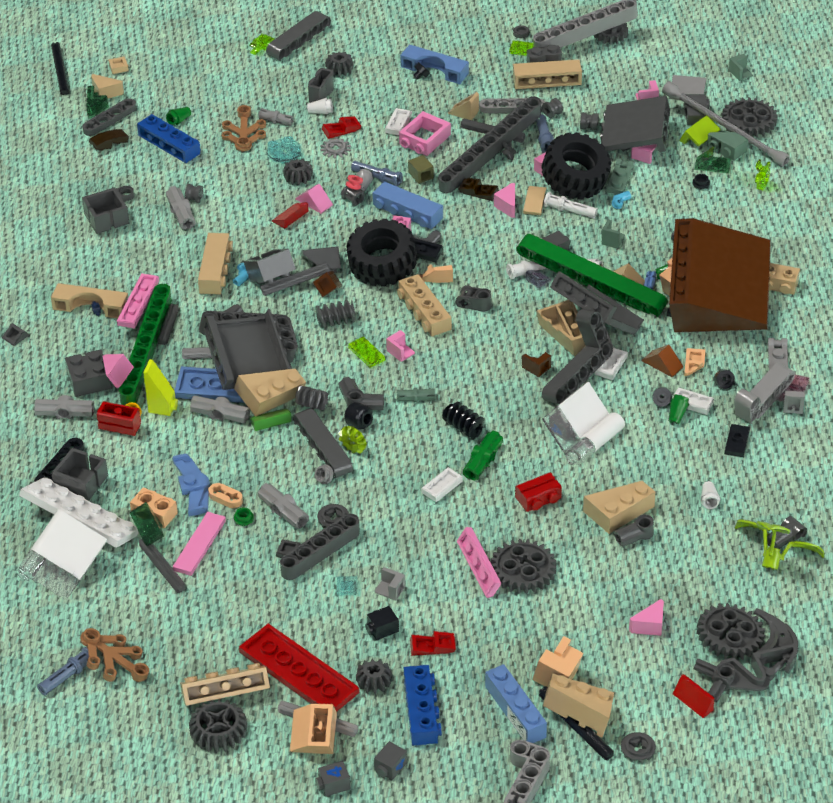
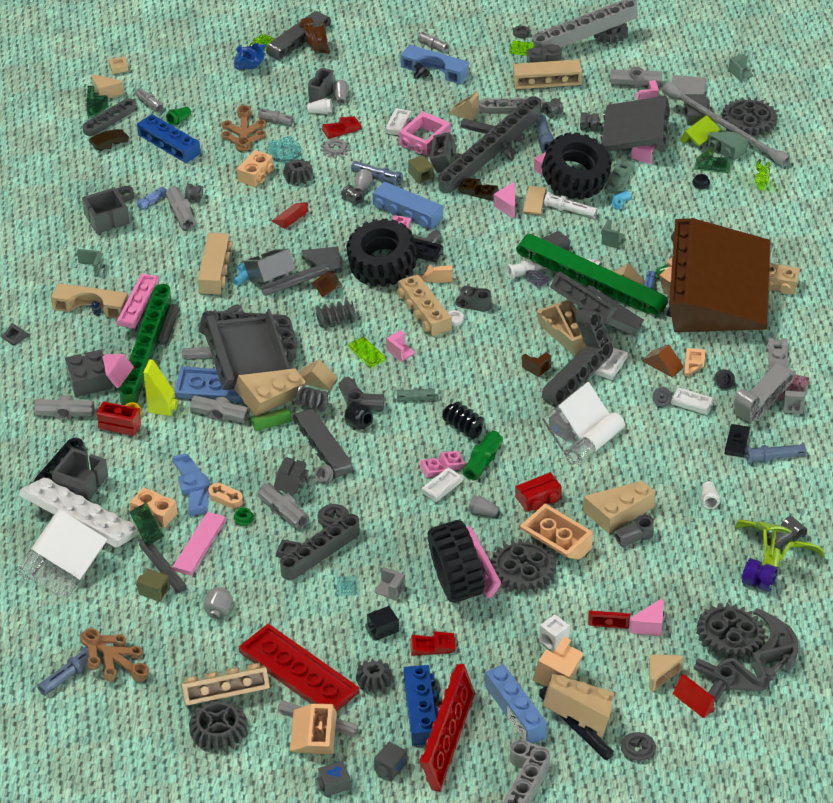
(60, 69): black axle -> none
(90, 257): none -> sand green bracket
(149, 99): none -> light grey axle
(151, 198): none -> medium blue axle
(153, 584): none -> olive brick
(218, 602): none -> light grey head
(249, 57): none -> blue hair
(255, 168): none -> light nougat brick
(291, 475): none -> dark grey brick
(315, 35): none -> reddish brown piece
(316, 199): bright pink slope -> none
(318, 375): none -> tan slope
(340, 63): dark grey gear -> none
(340, 91): none -> light grey cone
(354, 182): coral bush -> none
(355, 436): lime gear -> none
(433, 42): none -> light grey pin
(435, 466): none -> bright pink slope
(442, 151): none -> dark grey brick
(447, 727): none -> red plate
(456, 561): none -> black tyre
(457, 317): none -> white tile
(482, 507): none -> light grey cone
(553, 631): none -> white brick
(559, 532): none -> light nougat slope
(609, 619): none -> red slope
(635, 77): none -> light grey piece
(662, 669): none -> tan slope
(678, 408): green cone -> none
(759, 574): none -> dark purple wheel
(766, 453): none -> sand blue pin

